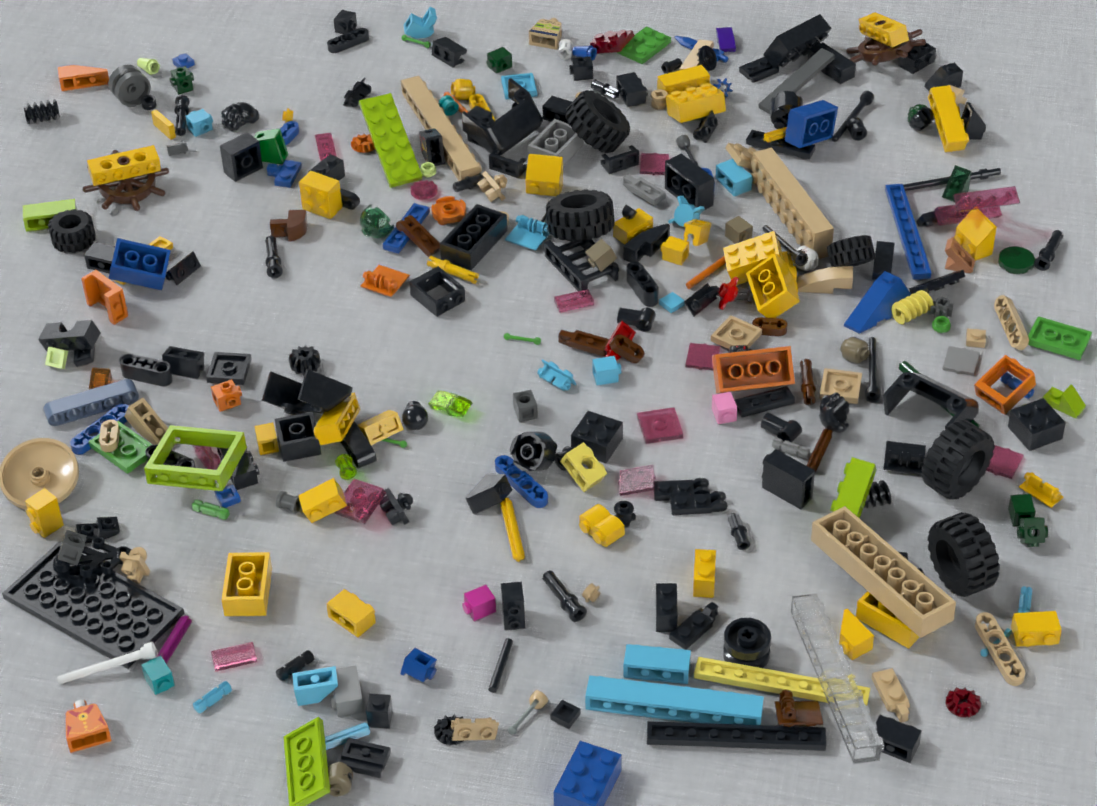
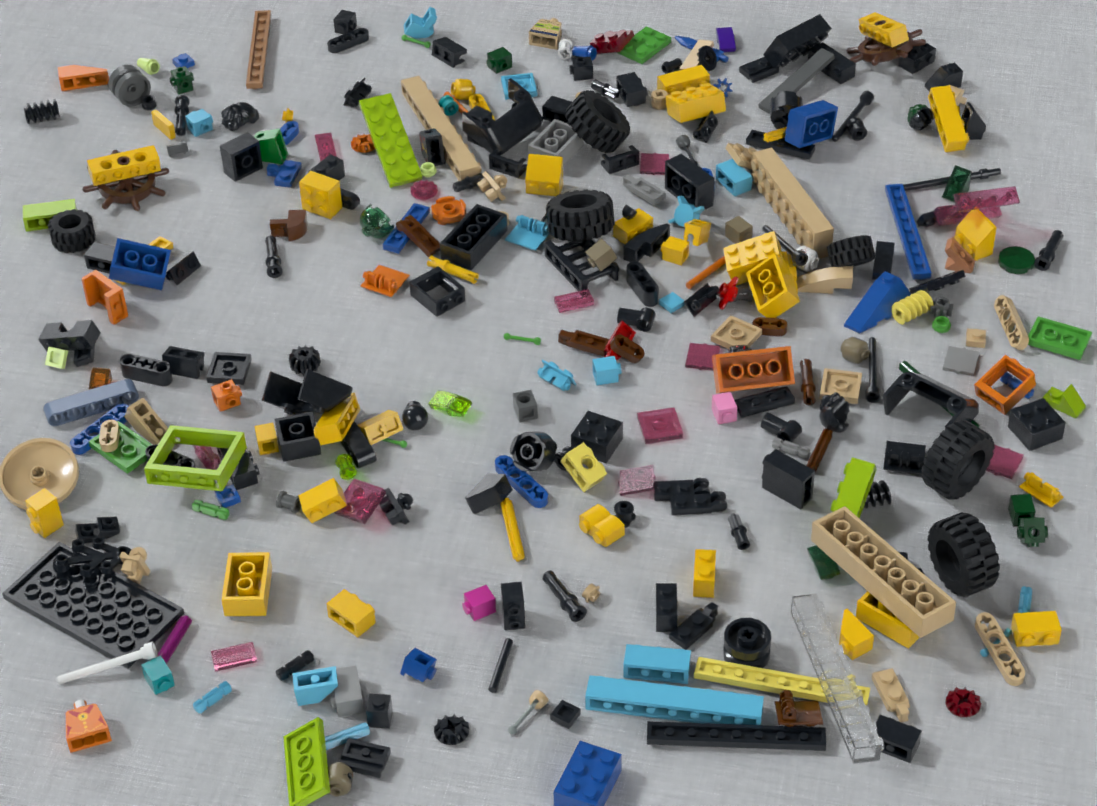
(72, 547): dark grey brick -> none
(258, 49): none -> medium nougat plate
(480, 730): tan hinge -> none
(823, 564): none -> clear green slope

